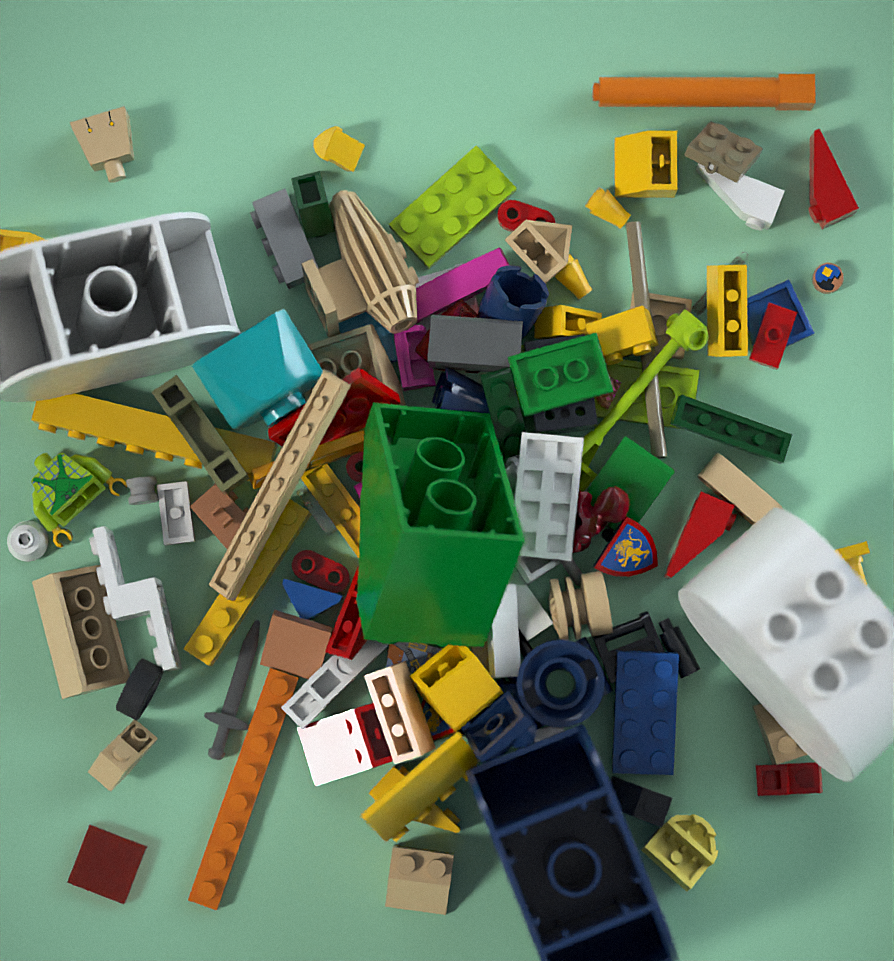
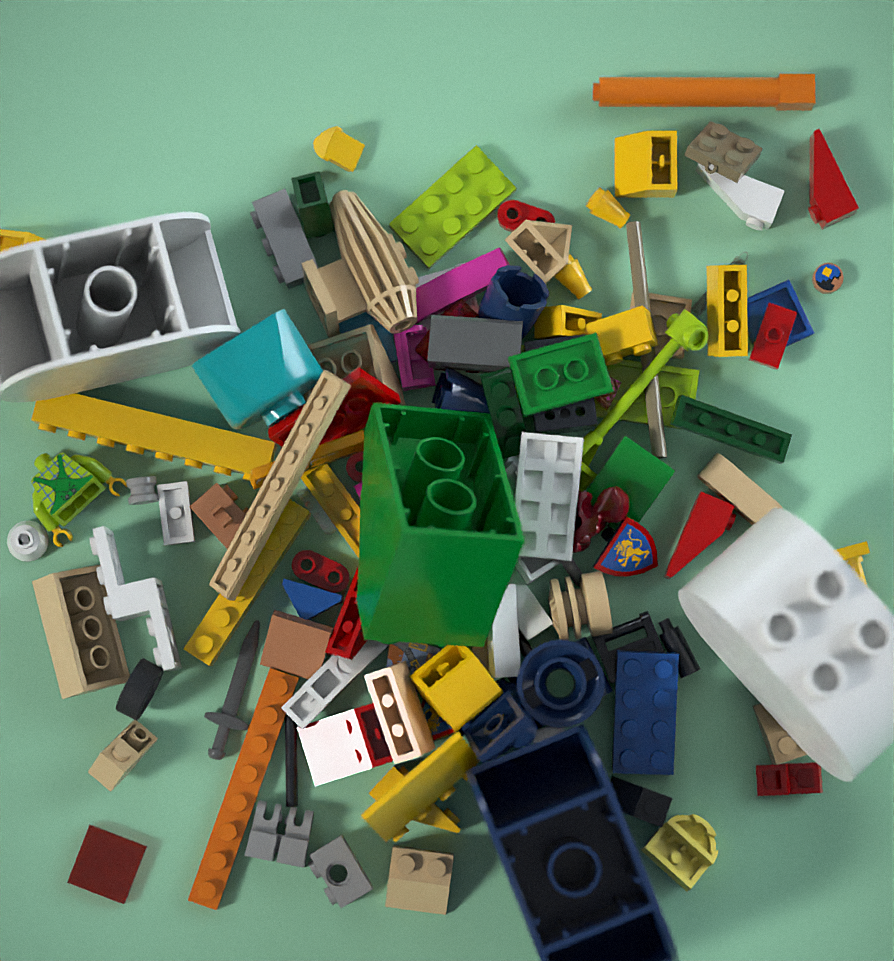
(106, 141): tan torso -> none
(200, 435): olive arch -> none
(266, 841): none -> light grey legs
(291, 763): none -> black bar
(335, 853): none -> light grey brick

